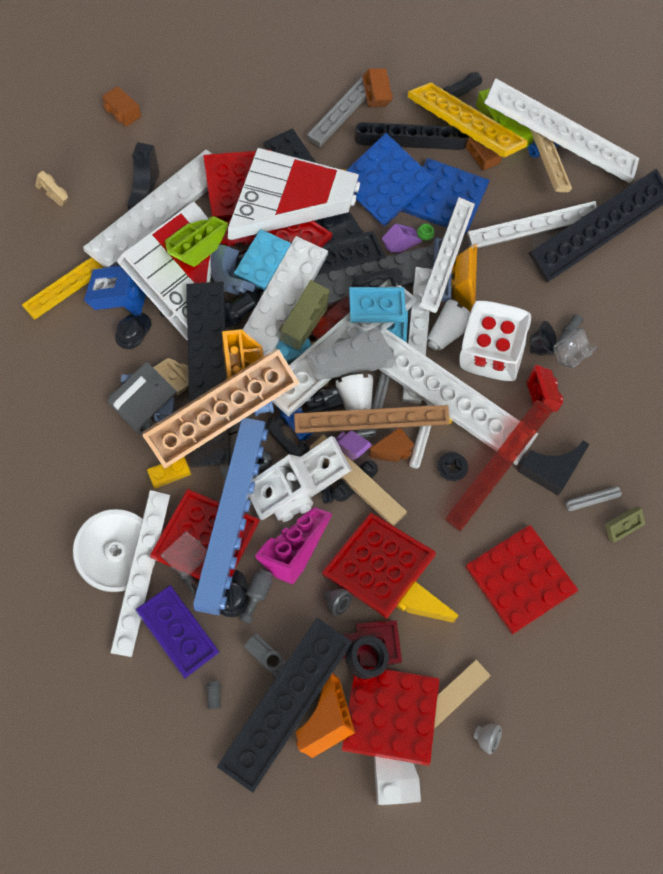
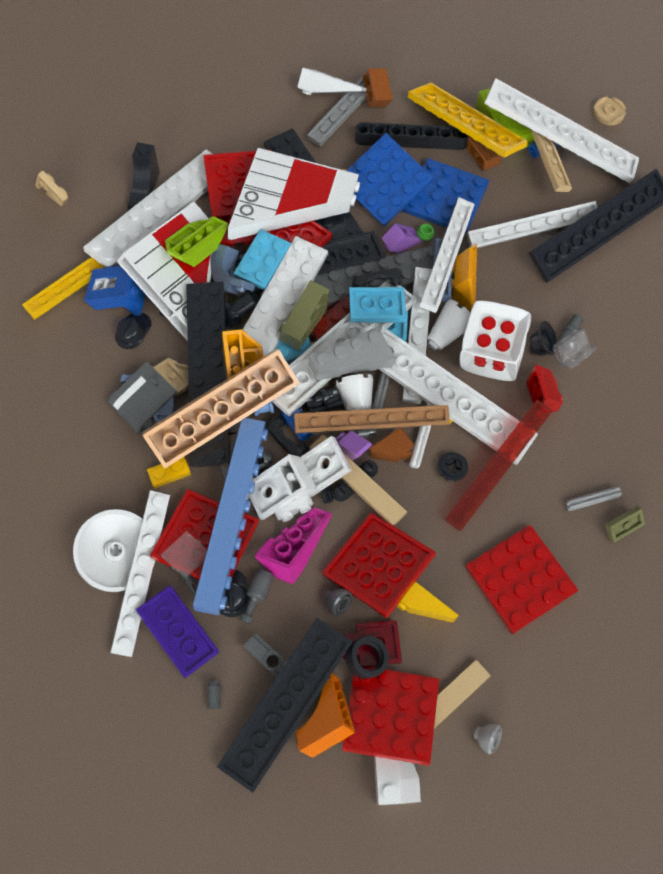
(121, 106): dark orange brick -> none
(318, 82): none -> white wedge
(464, 86): black piece -> none
(551, 471): black arch -> none
(609, 110): none -> tan tile

